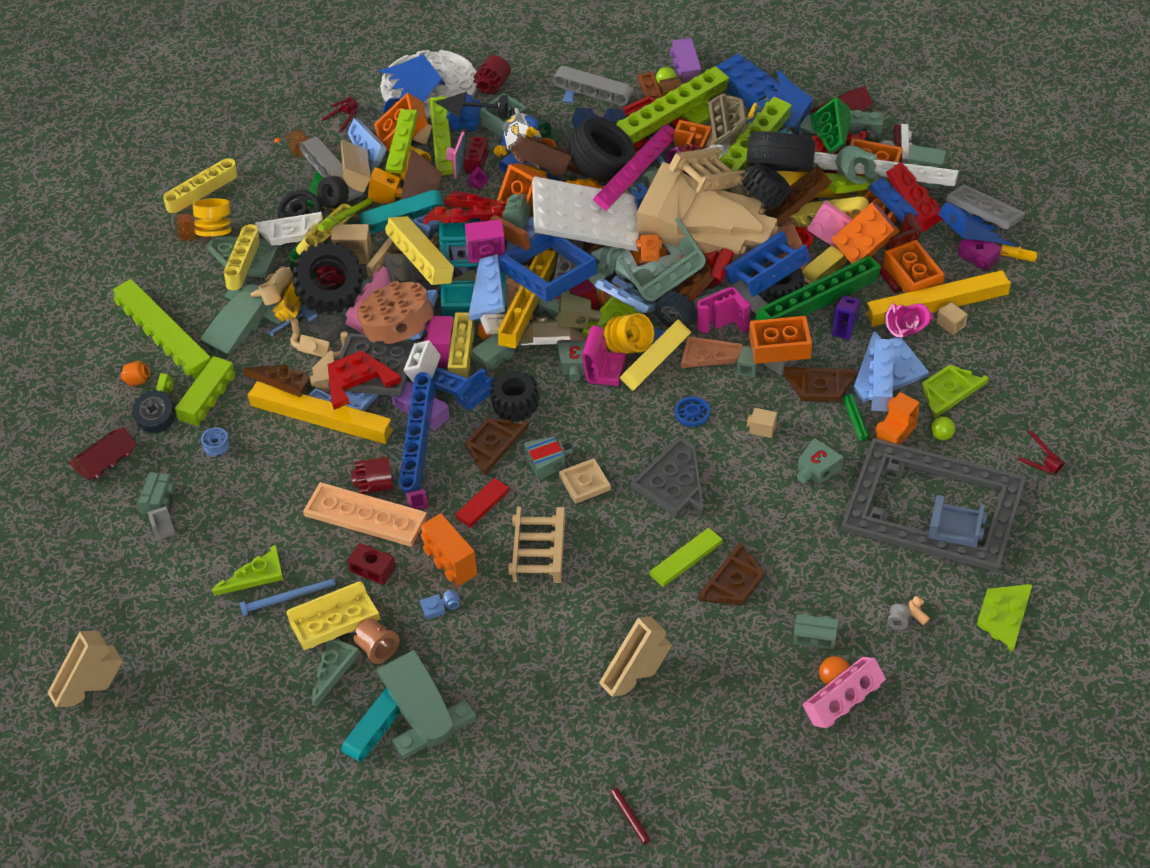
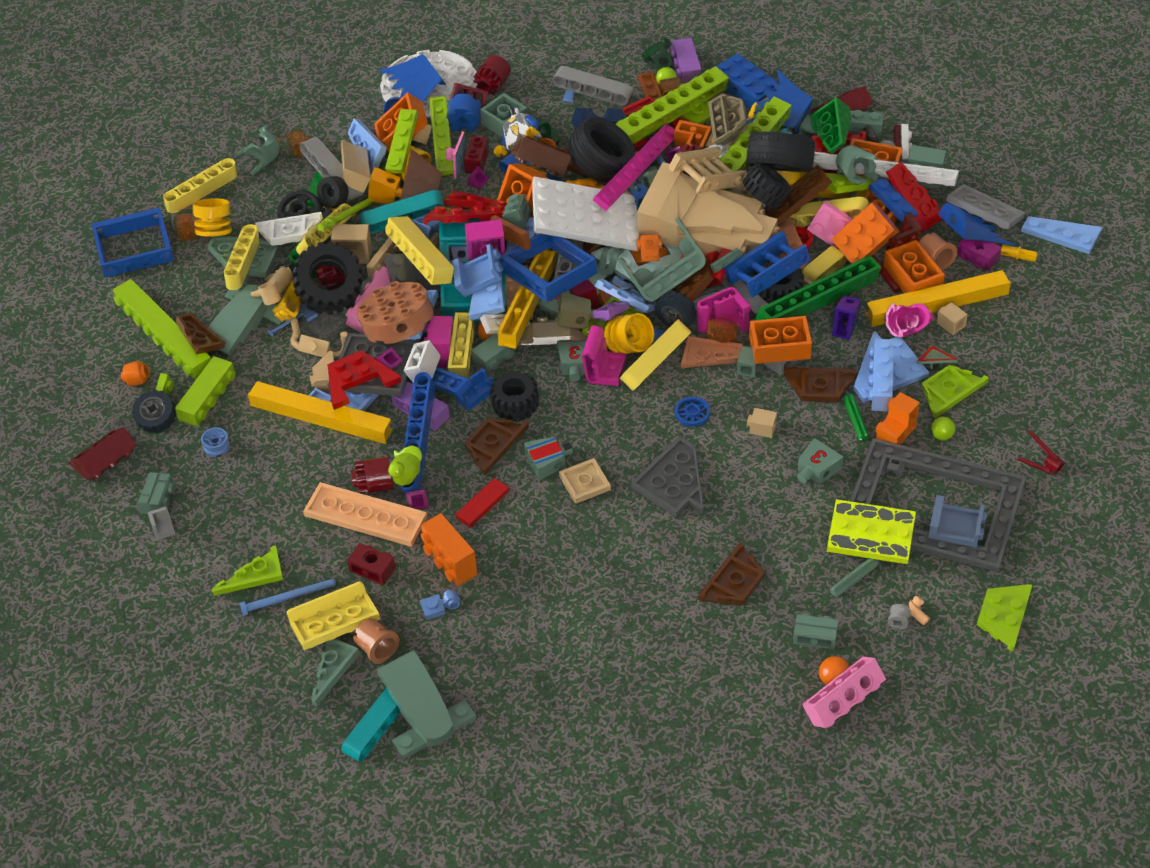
(87, 667): tan brick -> none
(127, 224): none -> blue window
(198, 334): none -> reddish brown wing
(265, 152): none -> sand green piece
(280, 377): reddish brown wing -> none
(347, 106): dark red plant -> none
(390, 358): none -> magenta slope
(405, 465): none -> lime hair
(455, 104): black piece -> none
(478, 94): none -> dark red brick
(478, 272): none -> medium blue panel
(554, 553): tan fence -> none
(610, 310): none -> medium lavender plate
(630, 816): dark red bar -> none
(637, 657): tan brick -> none
(657, 52): none -> dark green tile
(686, 557): lime tile -> none
(722, 330): none -> clear orange brick
(725, 260): none -> sand green axle
(853, 577): none -> sand green axle
(871, 531): none -> neon yellow plate
(935, 355): none -> sand green piece
(939, 250): none -> nougat piece
(1072, 235): none -> light blue wing

